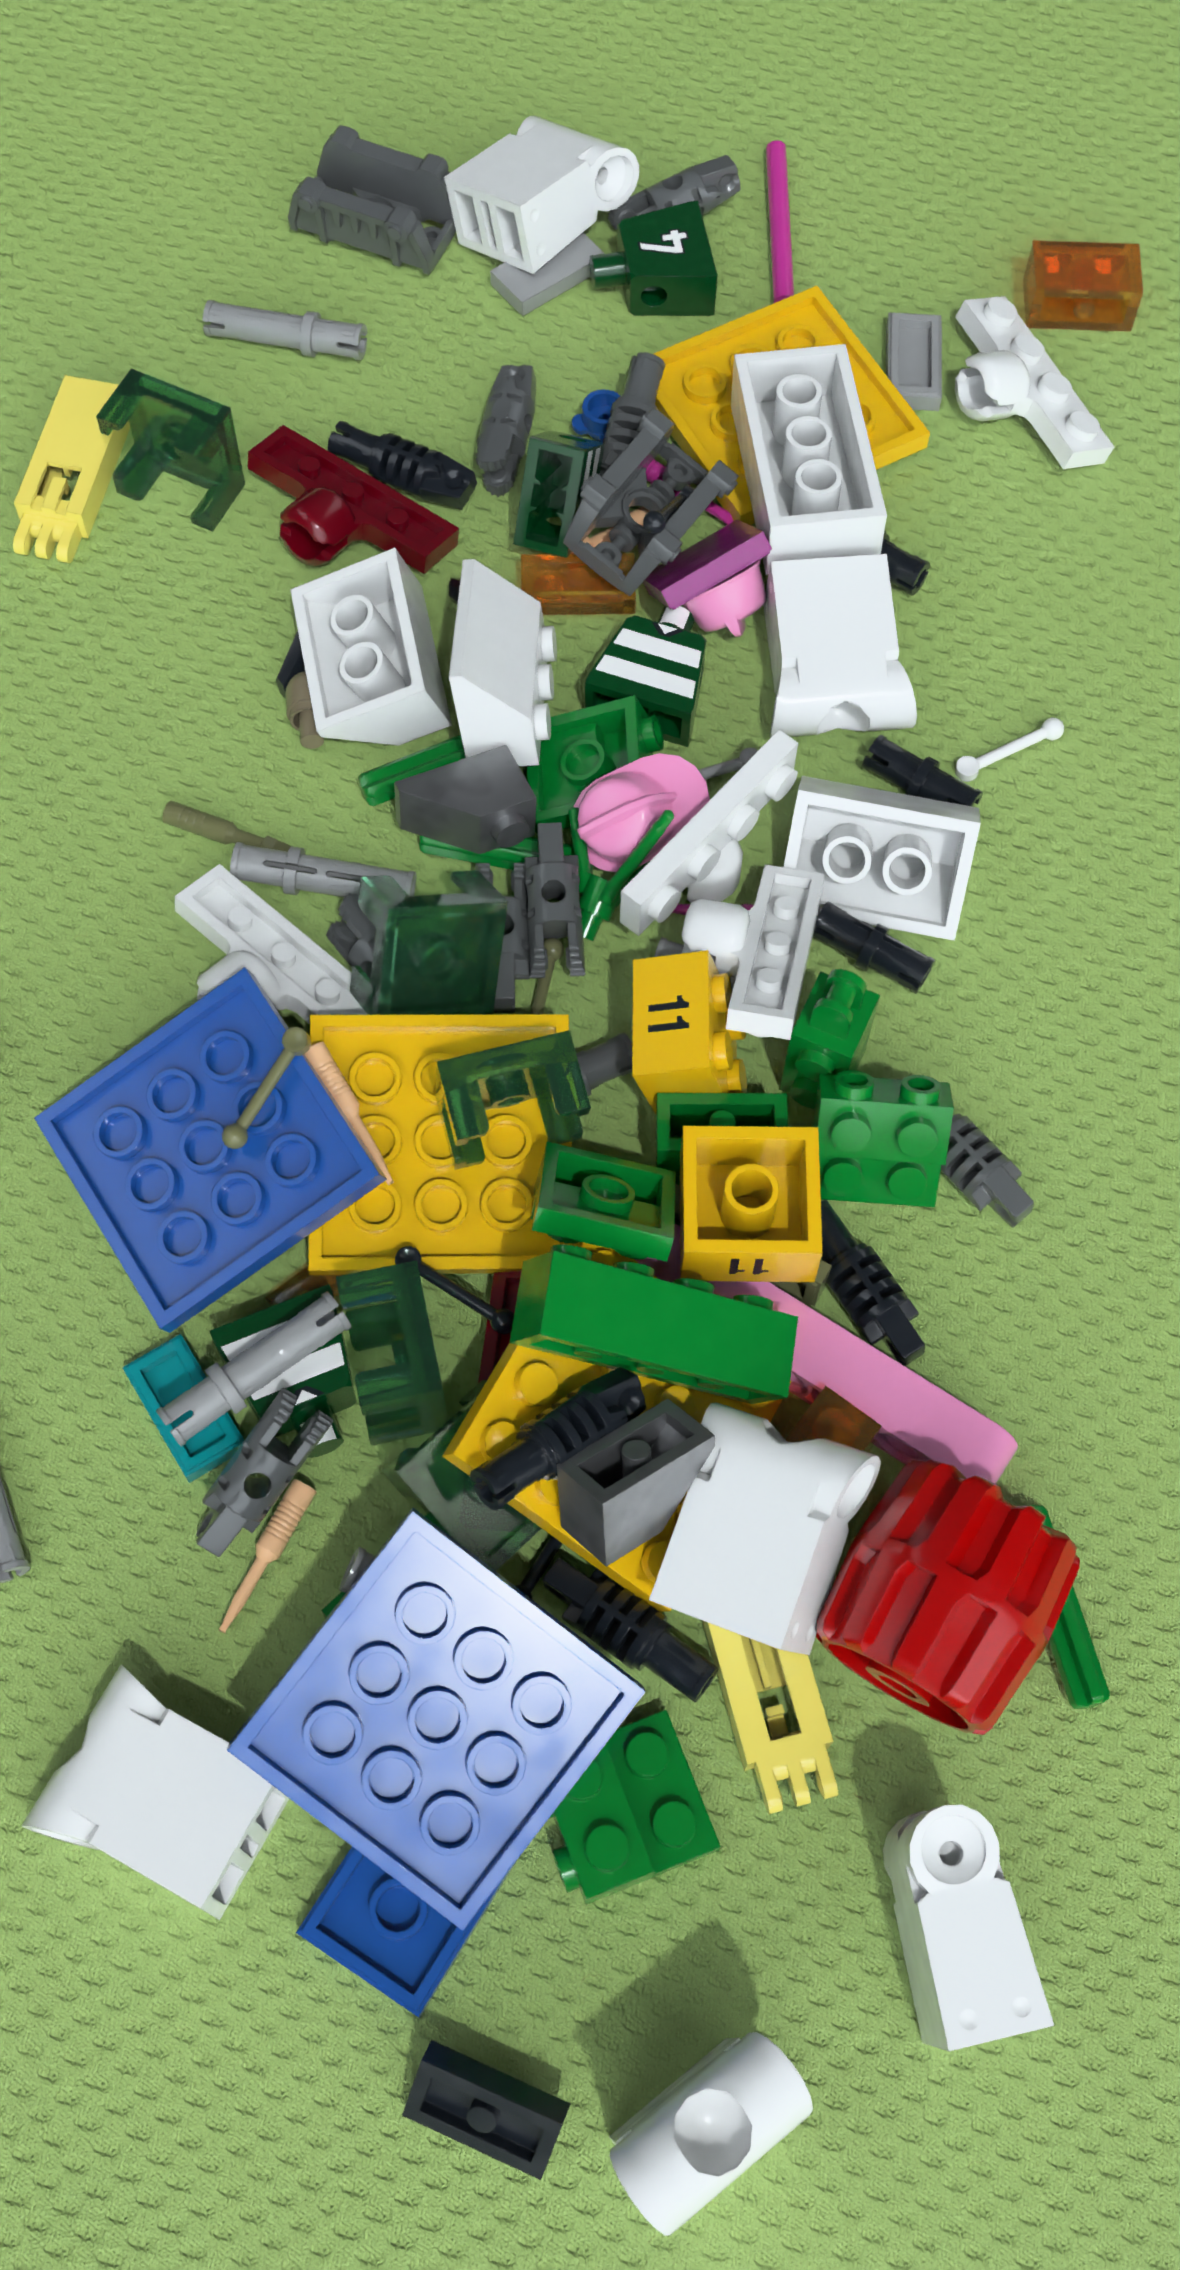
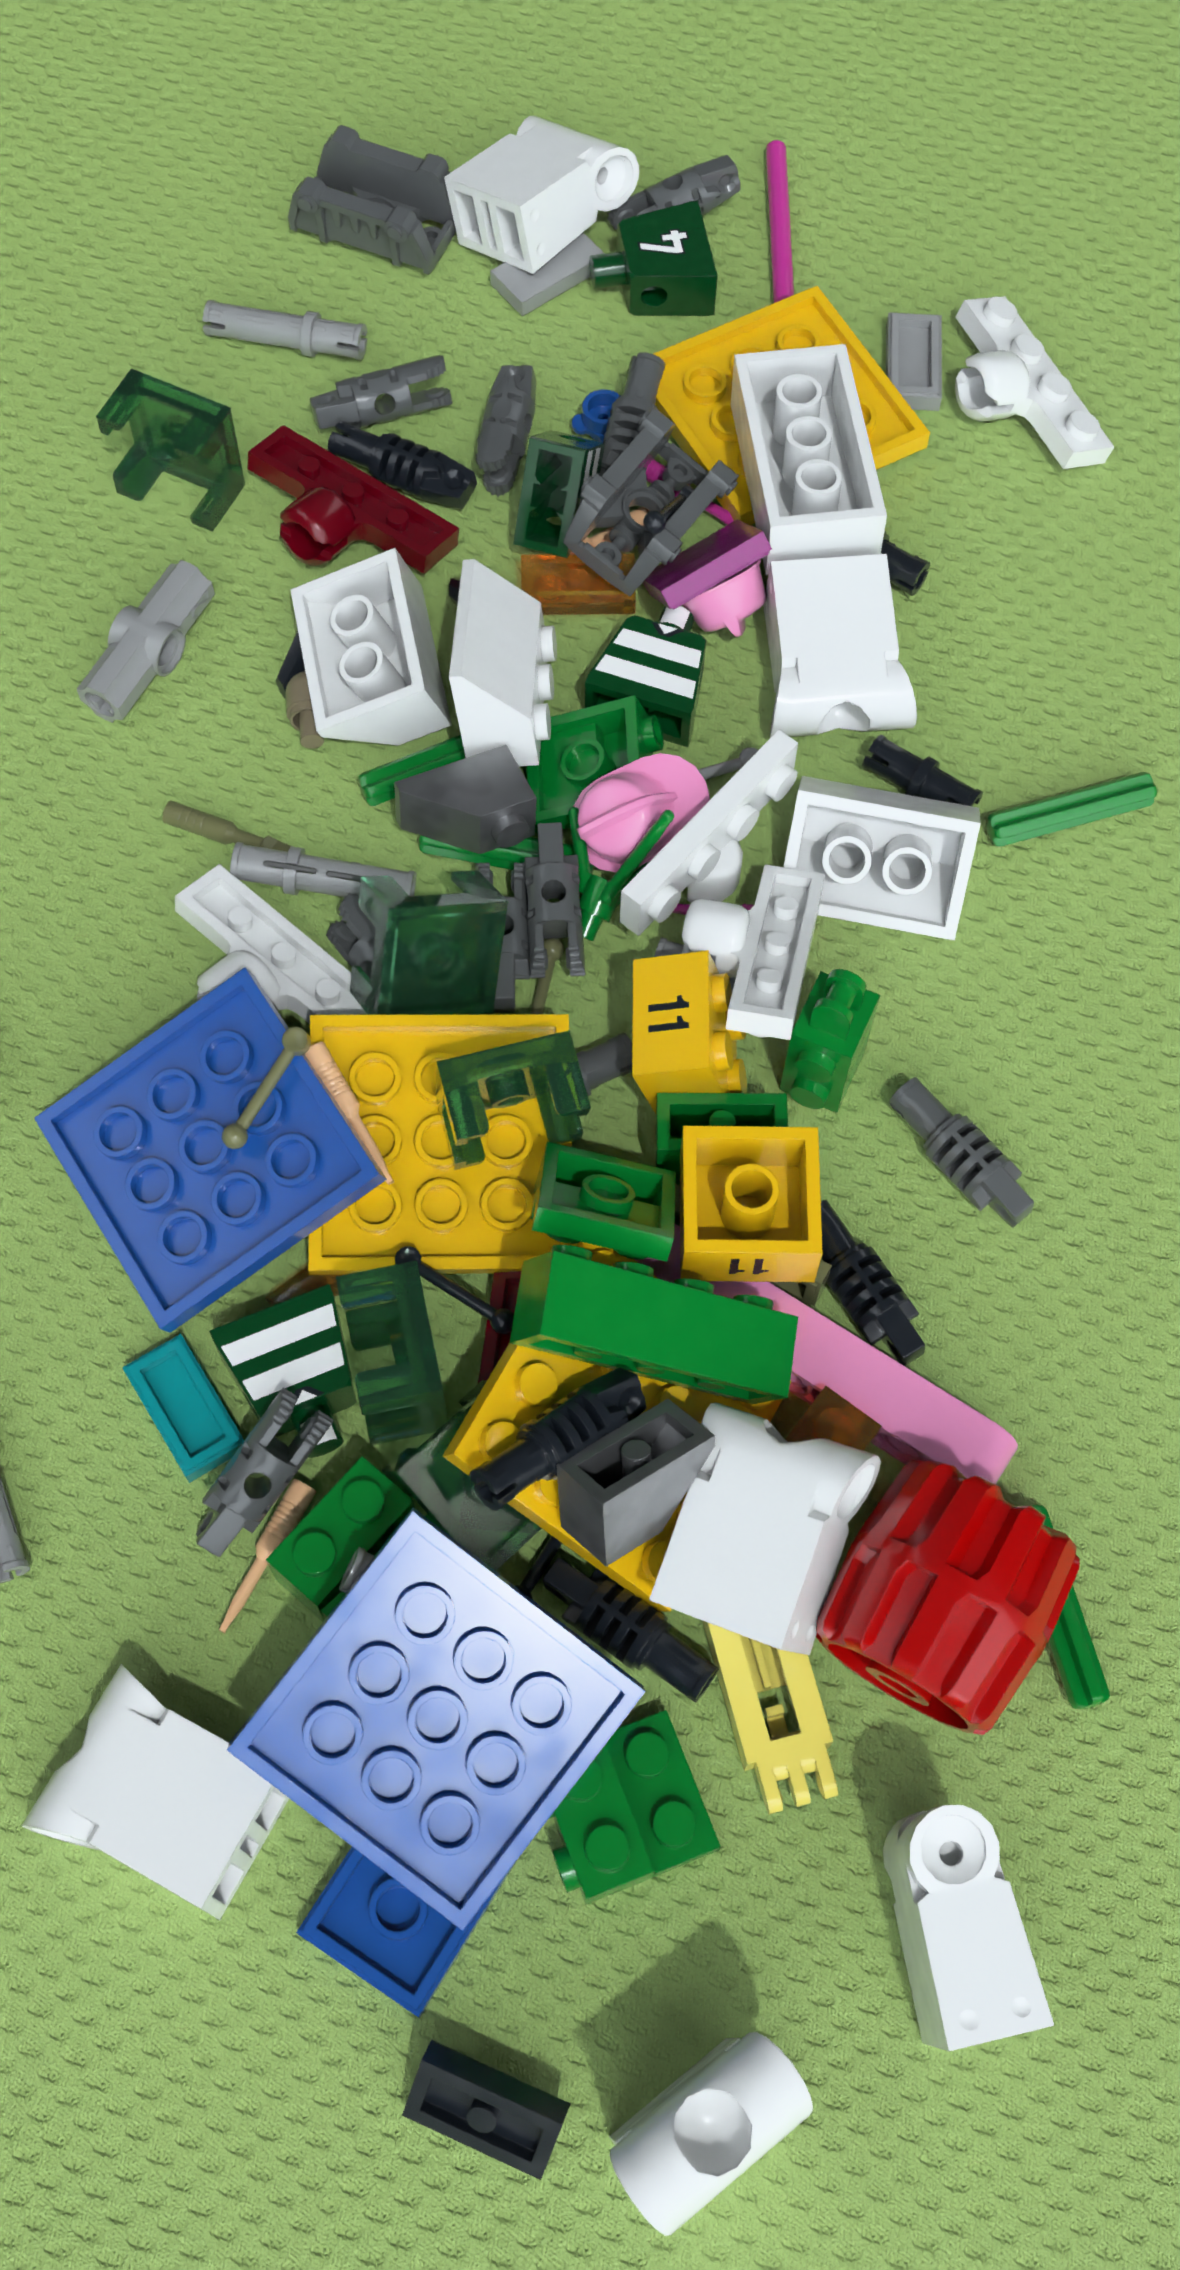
(66, 444): light yellow hinge -> none
(146, 641): none -> light grey piece
(253, 1369): light grey pin -> none
(354, 1514): none -> green brick
(357, 402): none -> dark grey hinge
(872, 947): black pin -> none
(882, 1137): green plate -> none
(968, 766): white hinge -> none
(1071, 809): none -> axle
(1082, 285): clear orange brick -> none

